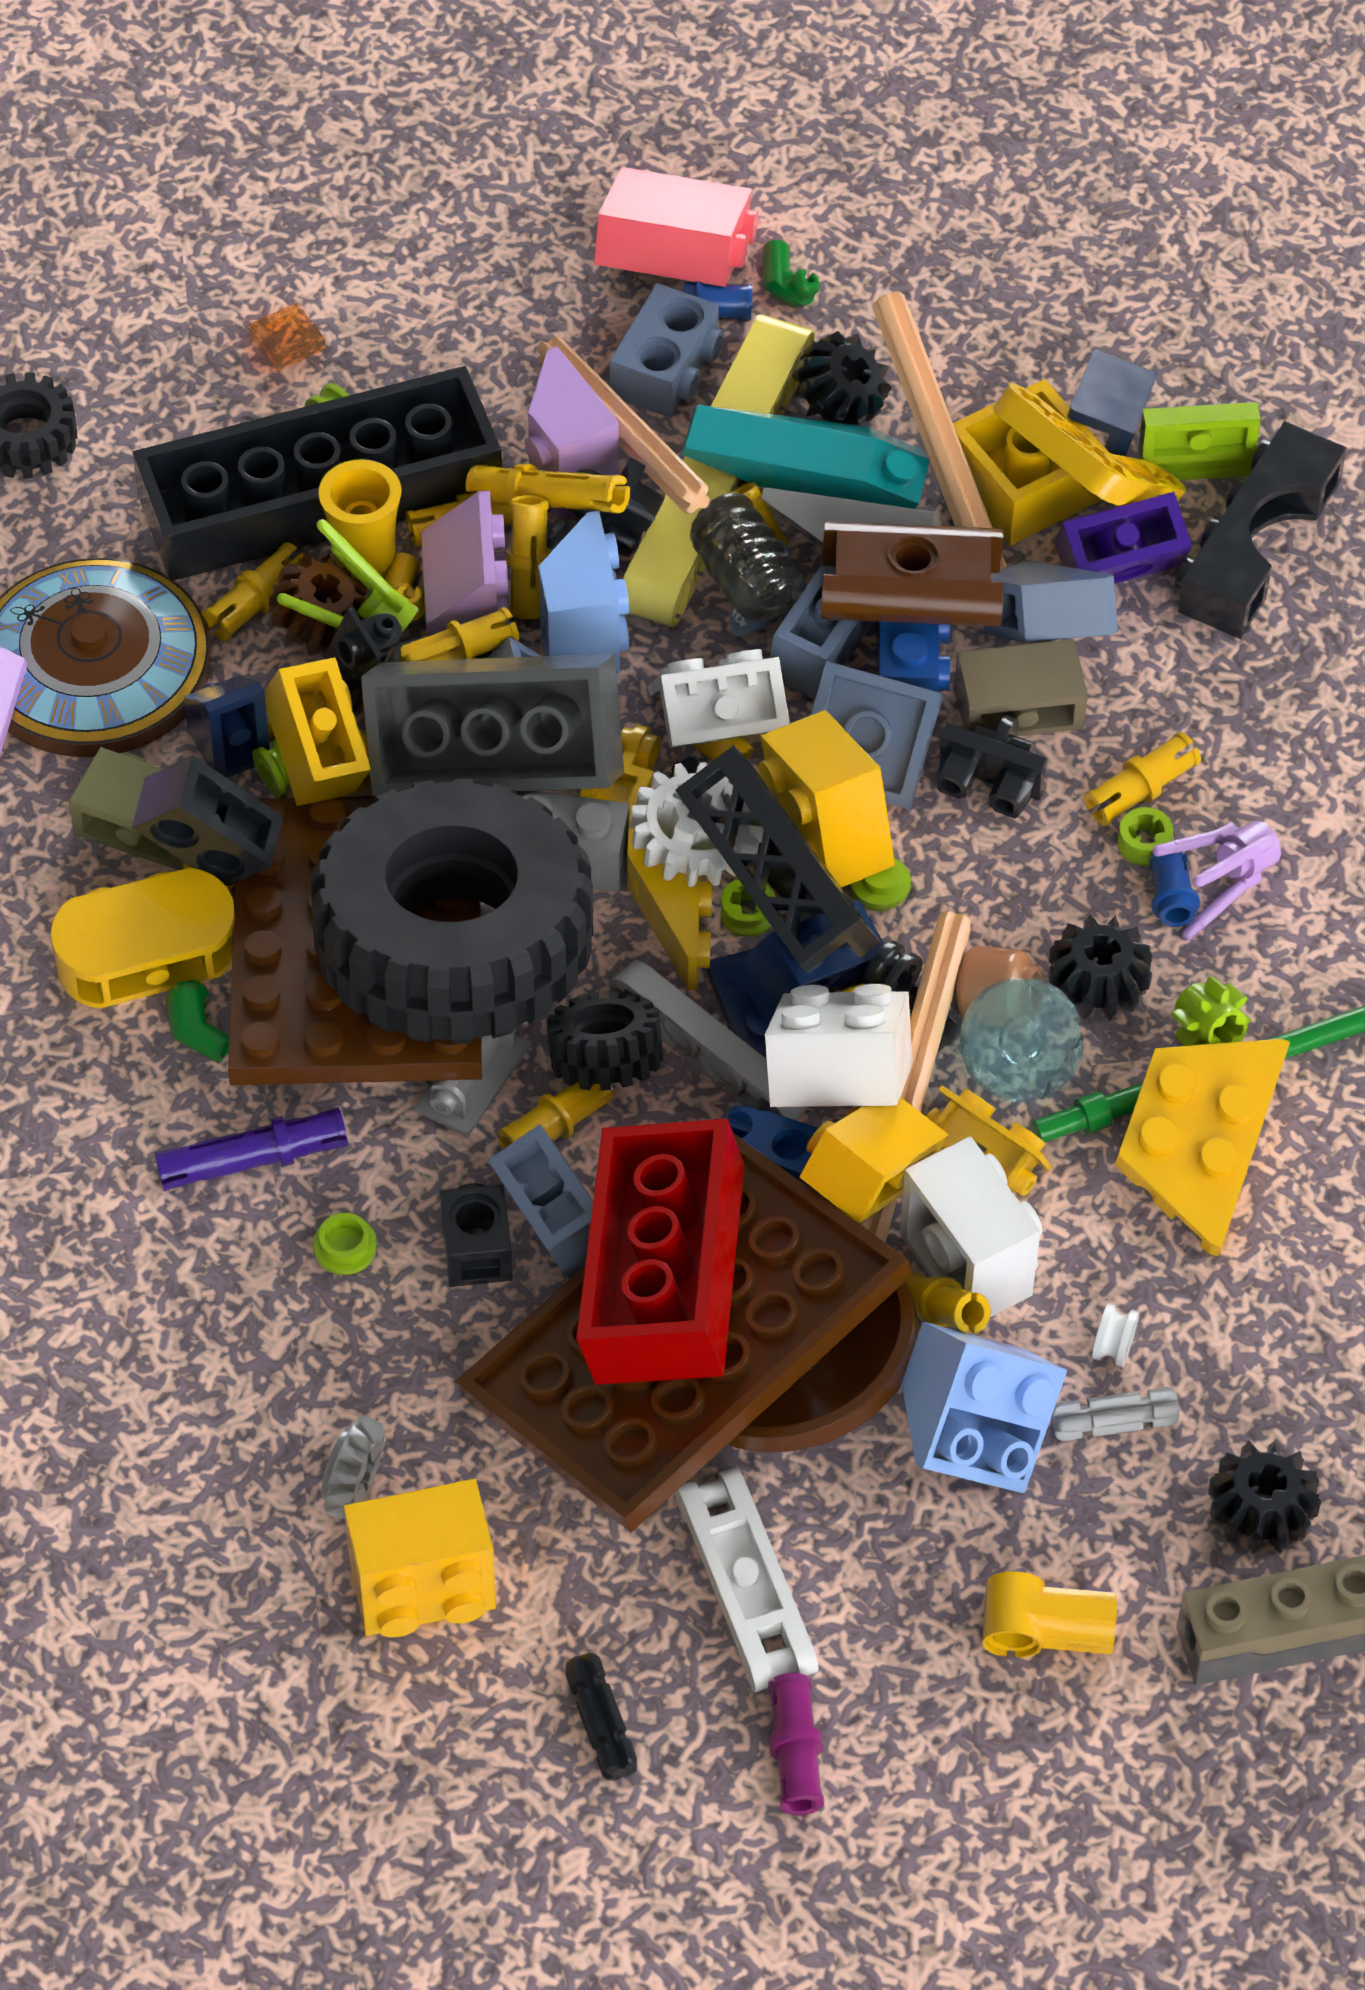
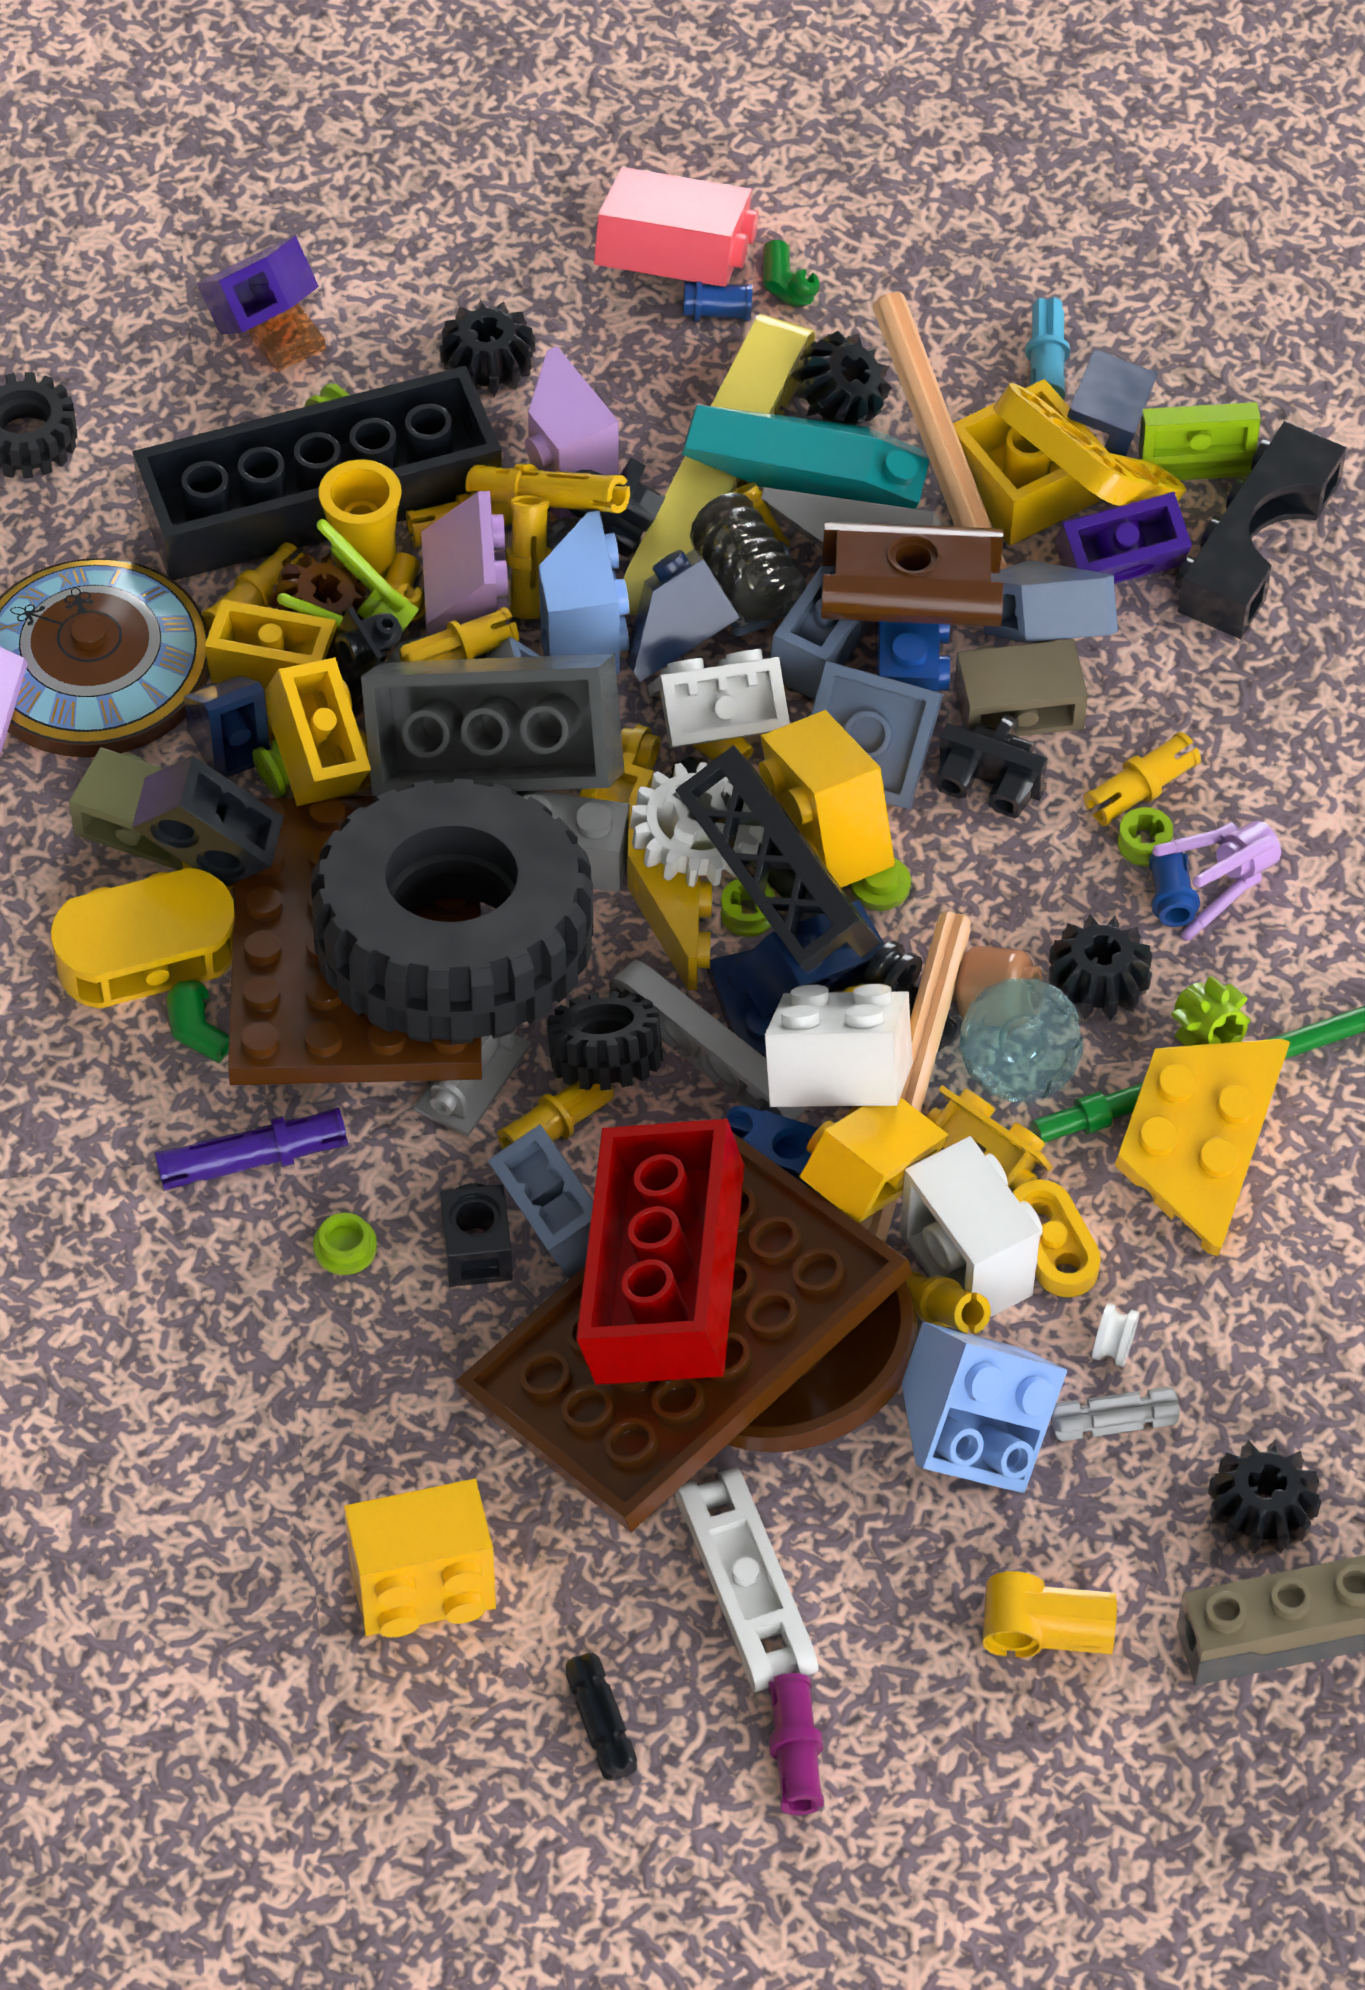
(258, 287): none -> dark purple slope
(262, 639): none -> yellow slope
(352, 1465): light grey gear -> none
(491, 345): none -> black gear
(639, 439): light nougat axle -> none
(665, 350): sand blue brick -> none
(676, 612): none -> slope
(1048, 348): none -> medium azure axle
(1062, 1240): none -> yellow plate

